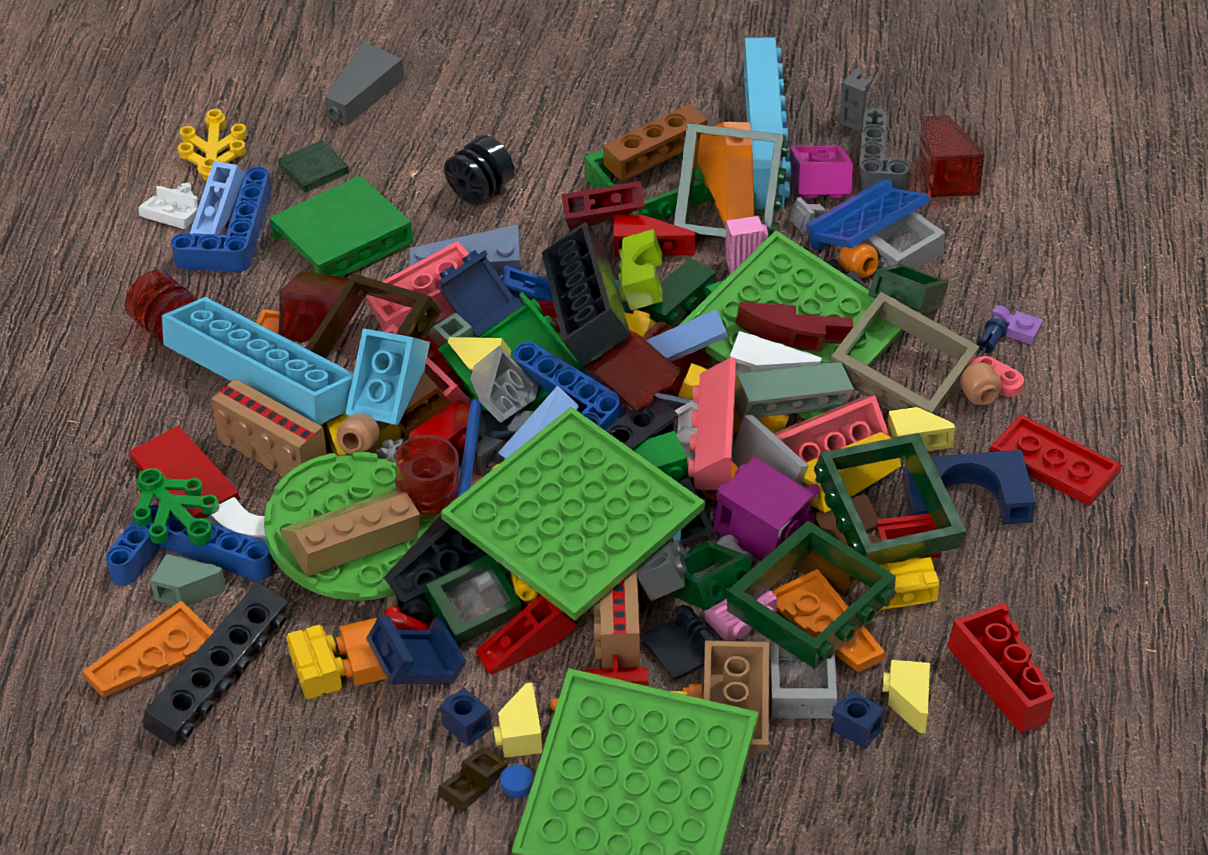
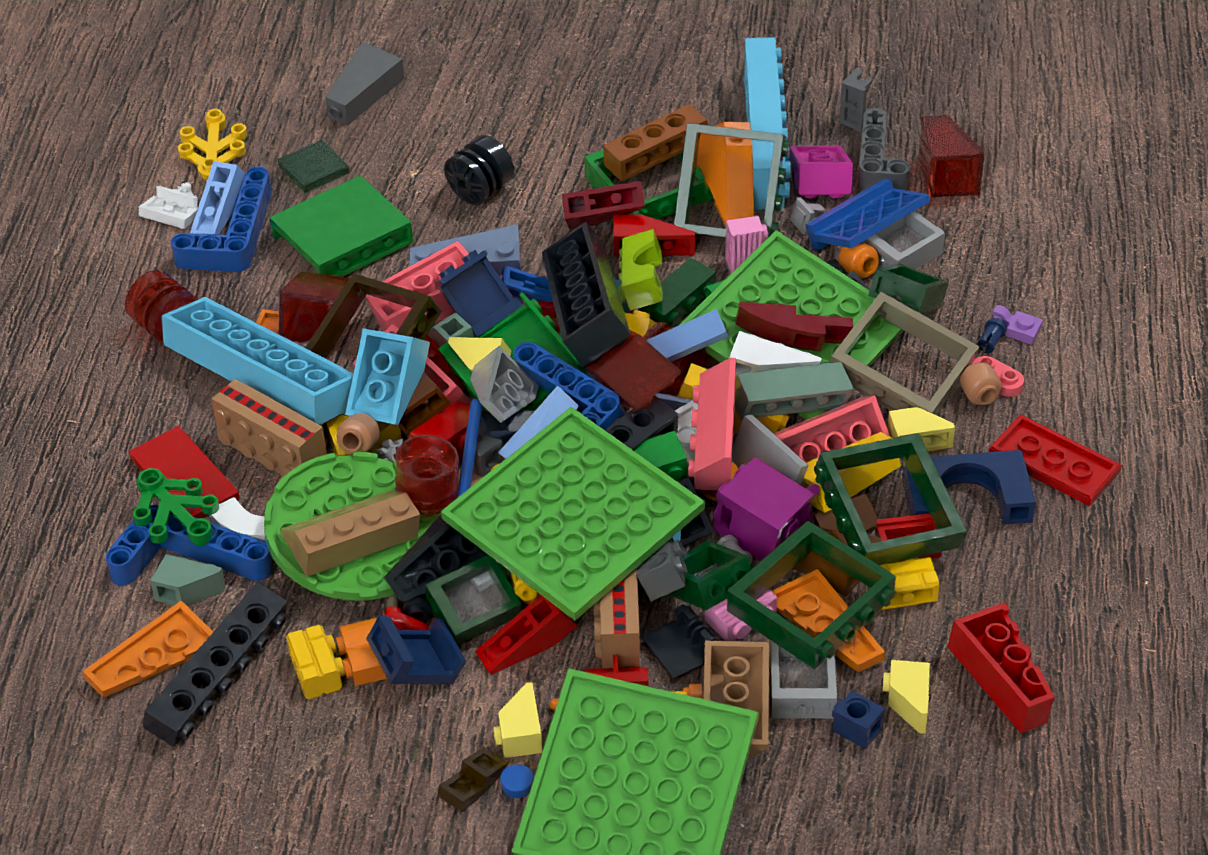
(465, 716): dark blue brick -> none

